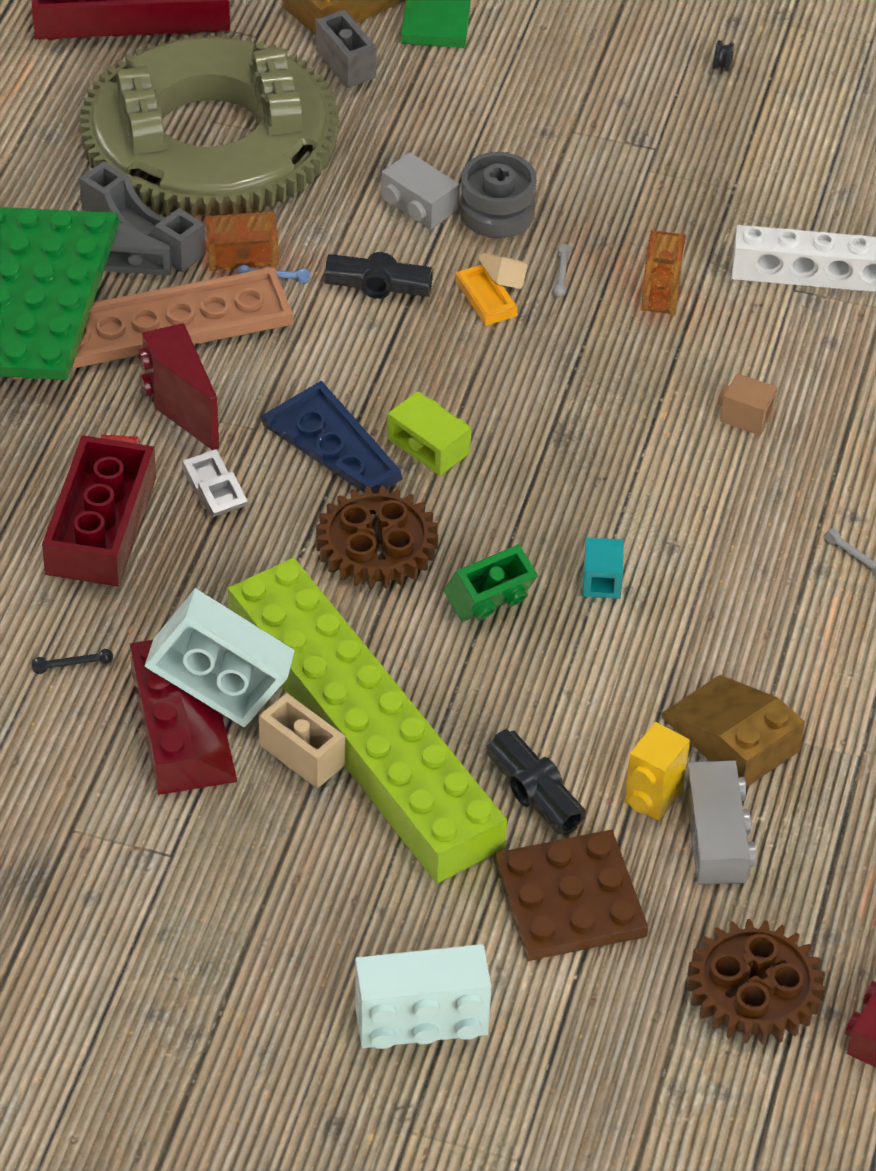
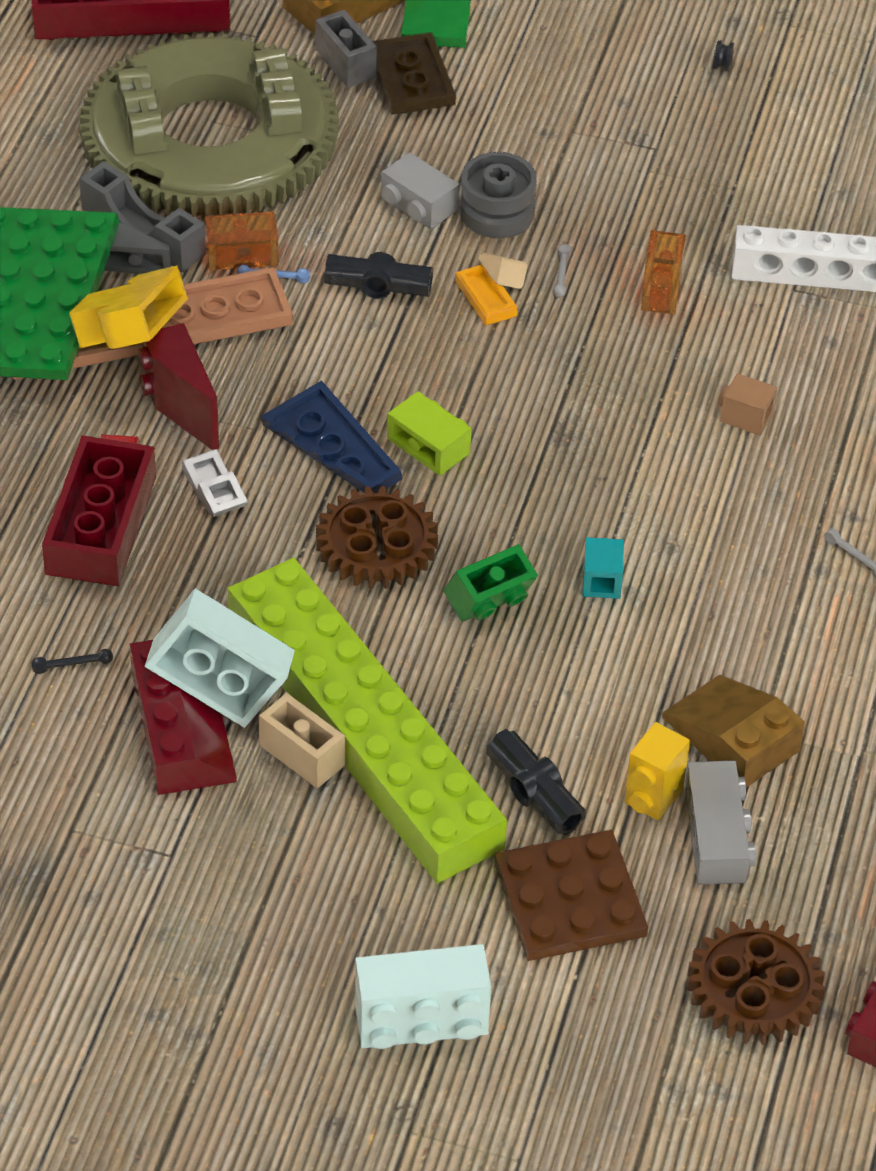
(131, 311): none -> yellow brick
(413, 74): none -> dark brown plate

